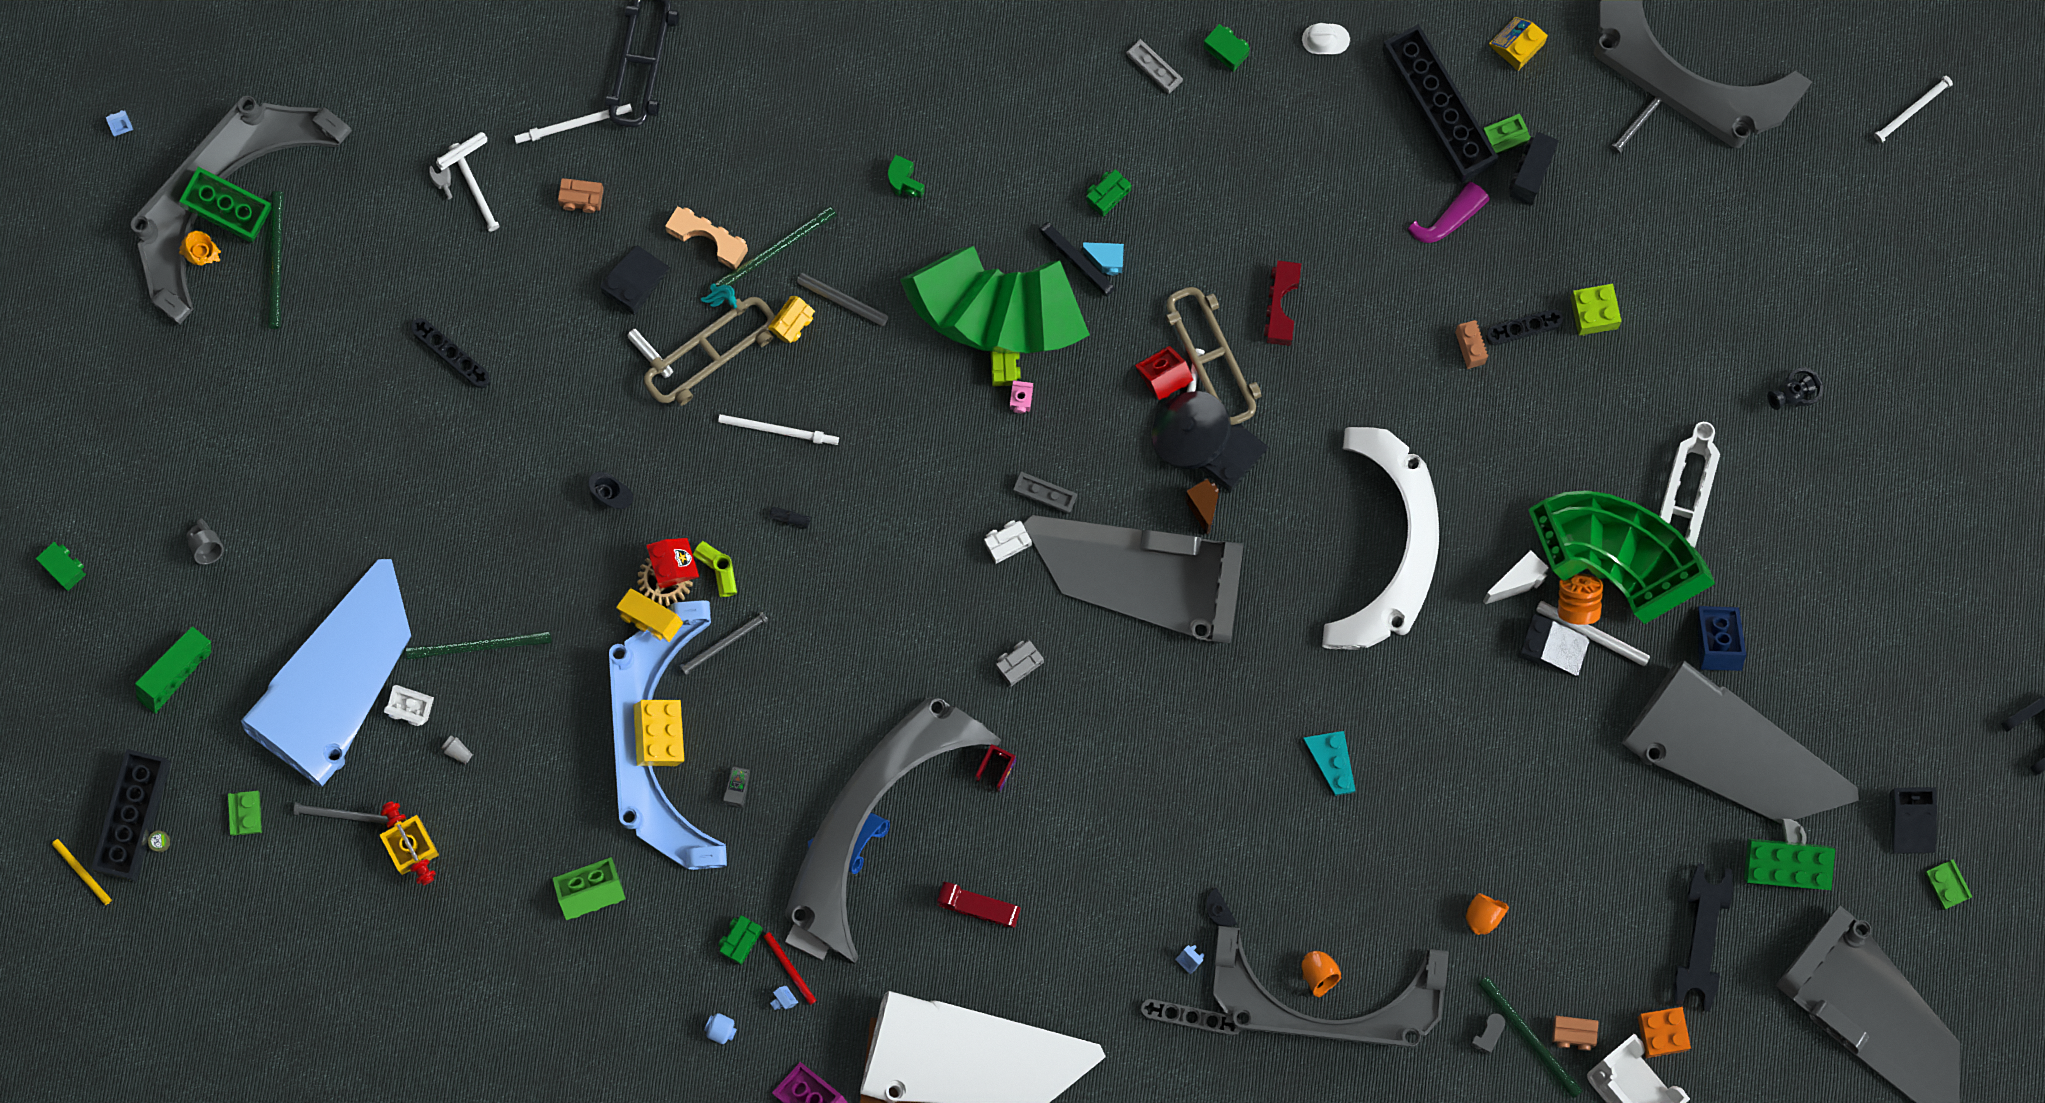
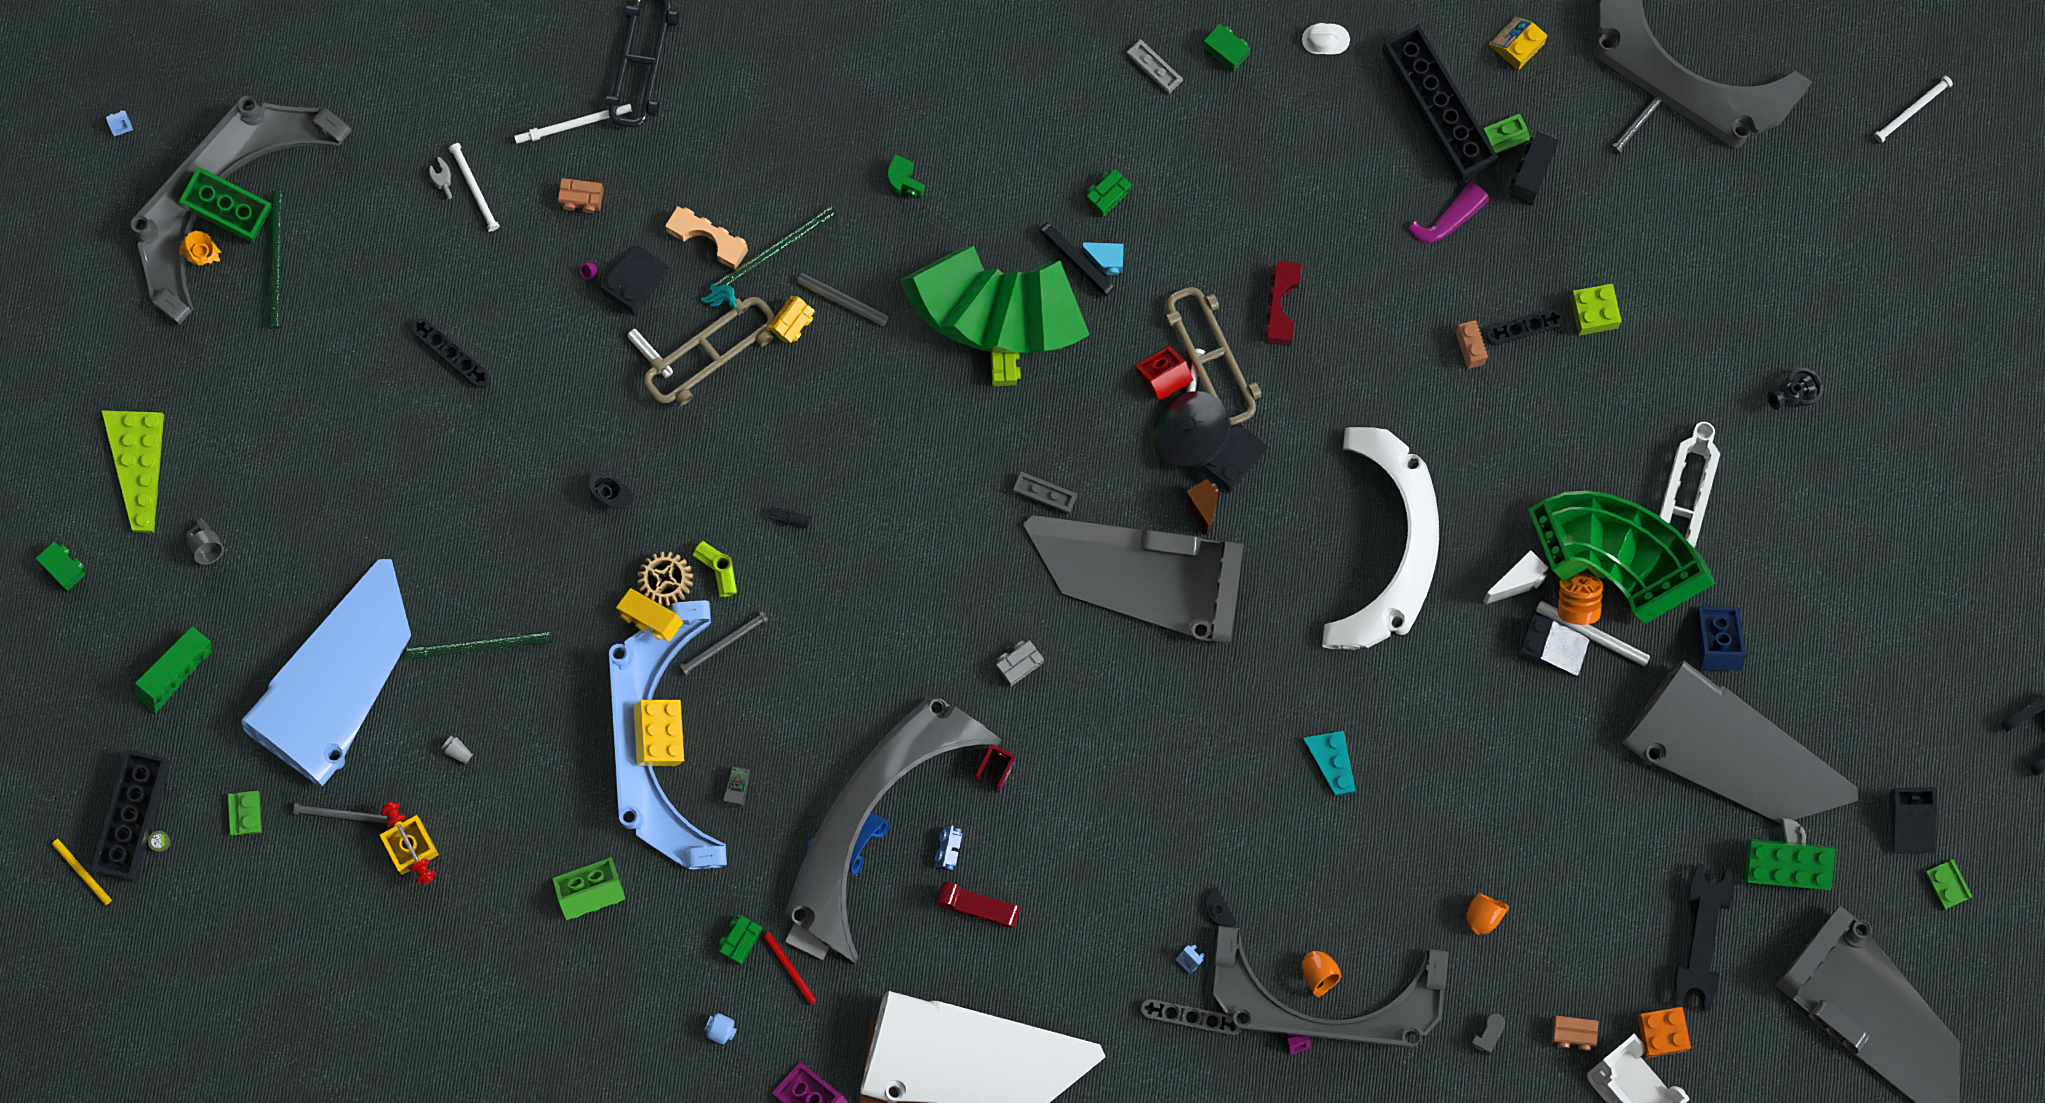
(137, 454): none -> lime wing
(409, 705): white bracket -> none
(461, 151): white axle -> none
(588, 270): none -> magenta hinge
(672, 561): red slope -> none
(784, 998): light blue tile -> none
(817, 437): white bar -> none
(949, 838): none -> medium blue hinge
(1007, 541): white brick -> none
(1021, 388): bright pink brick -> none
(1298, 1043): none -> magenta tile
(1495, 994): clear green piece -> none

